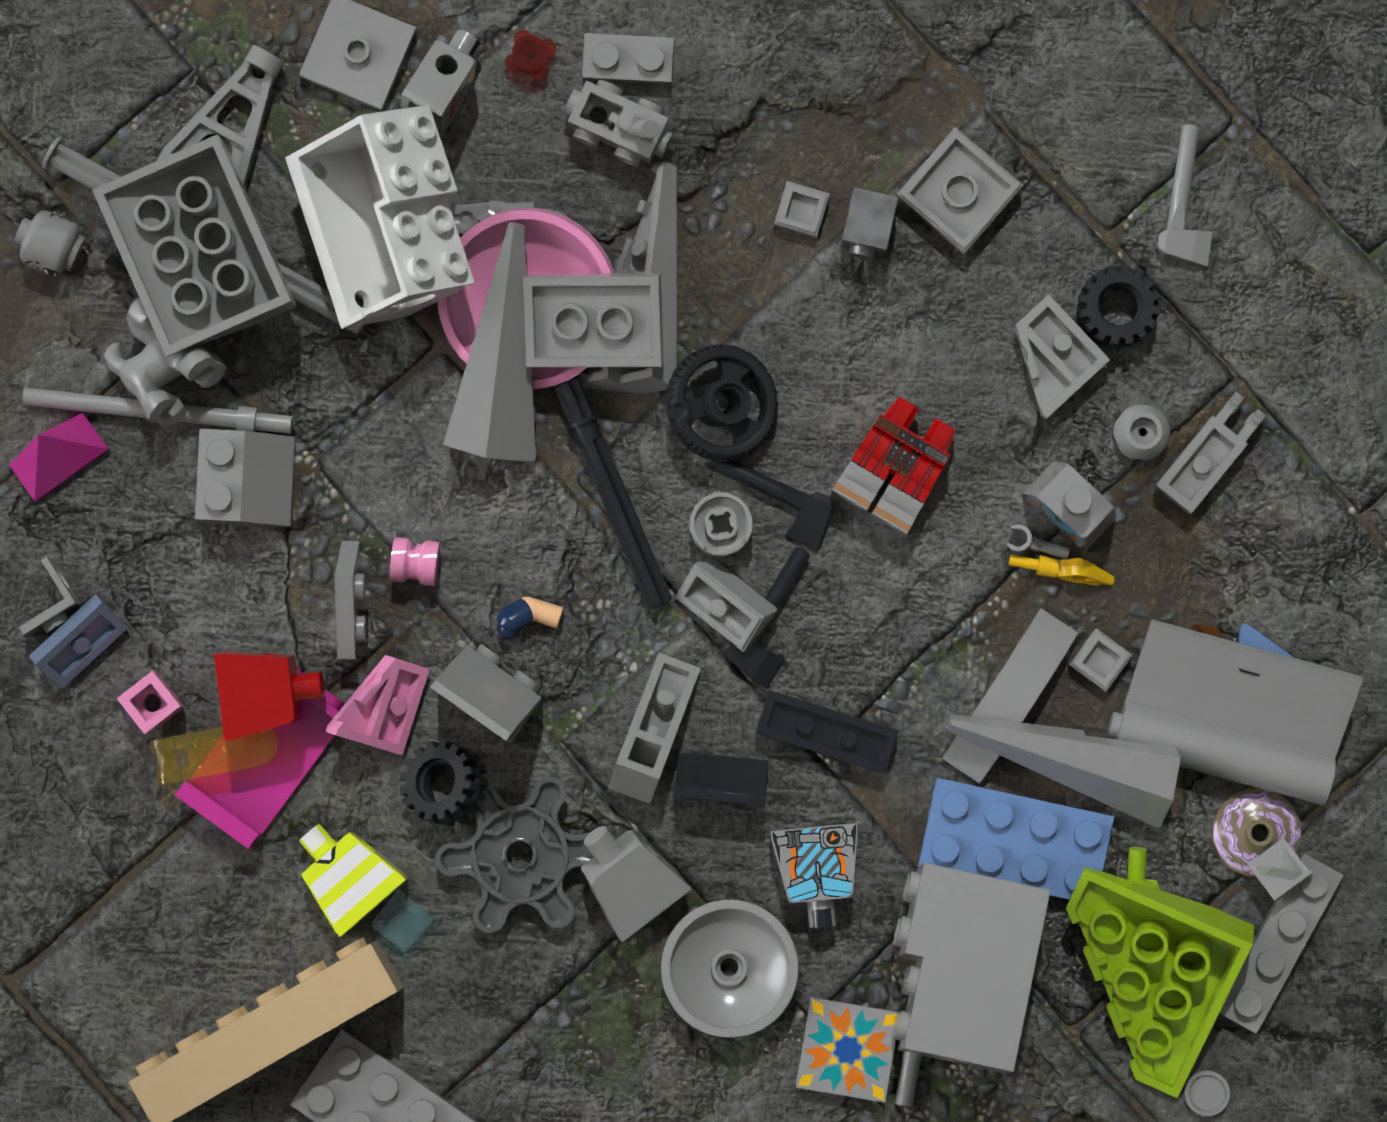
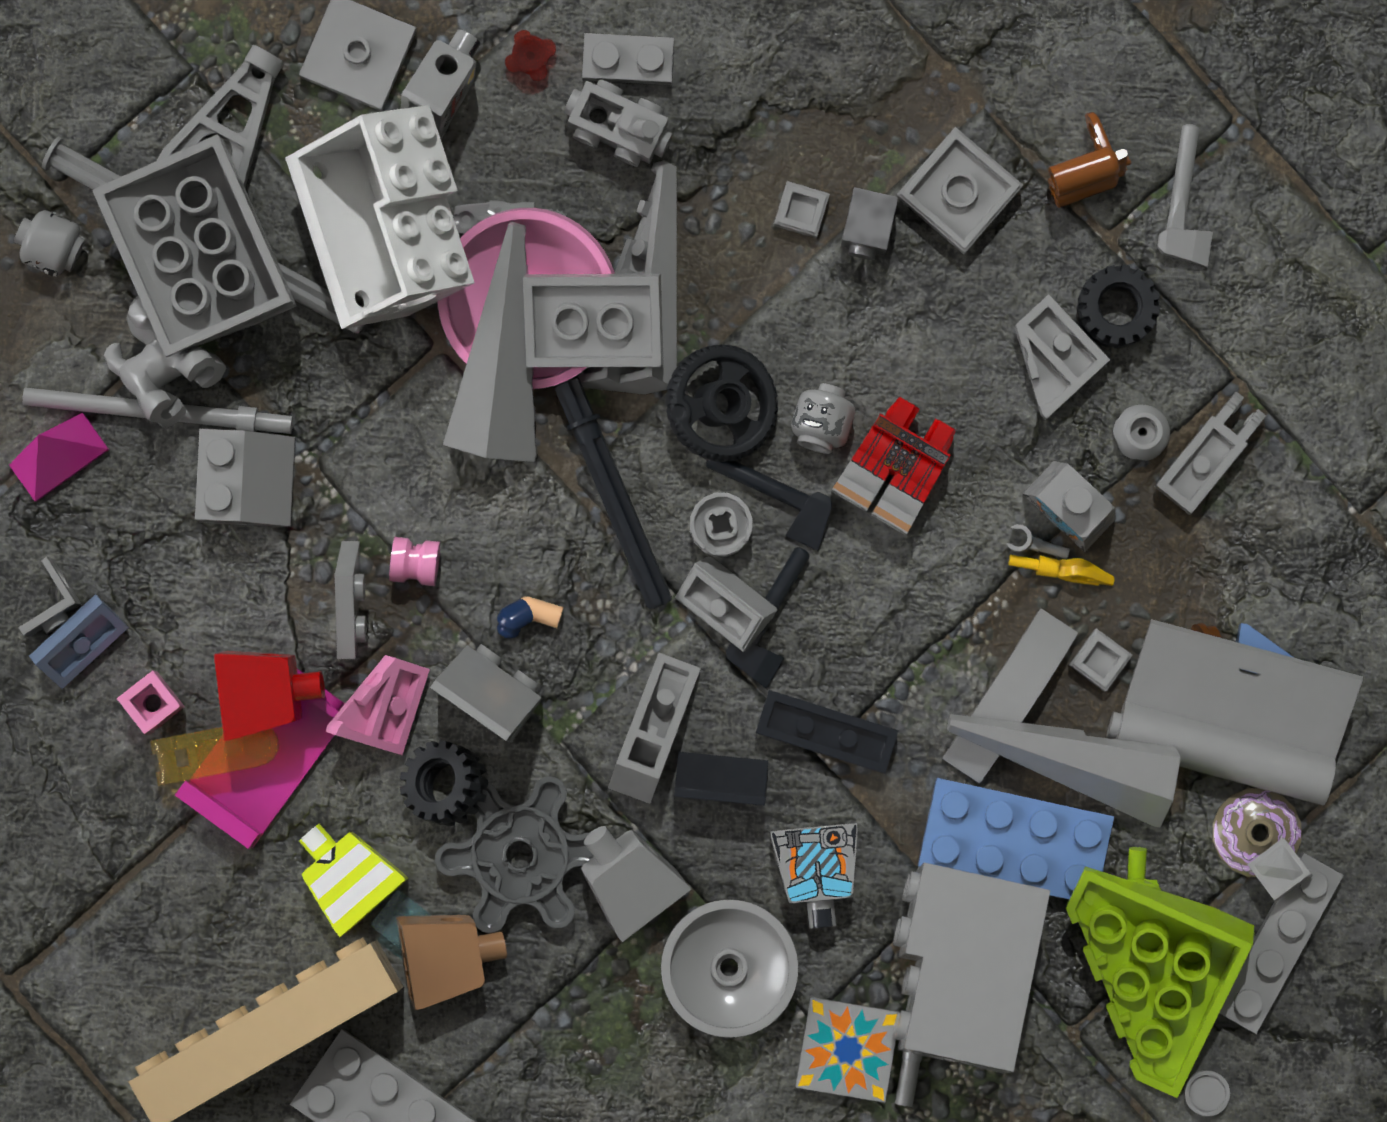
(444, 956): none -> medium nougat torso
(823, 418): none -> light grey head
(1089, 172): none -> dark orange piece

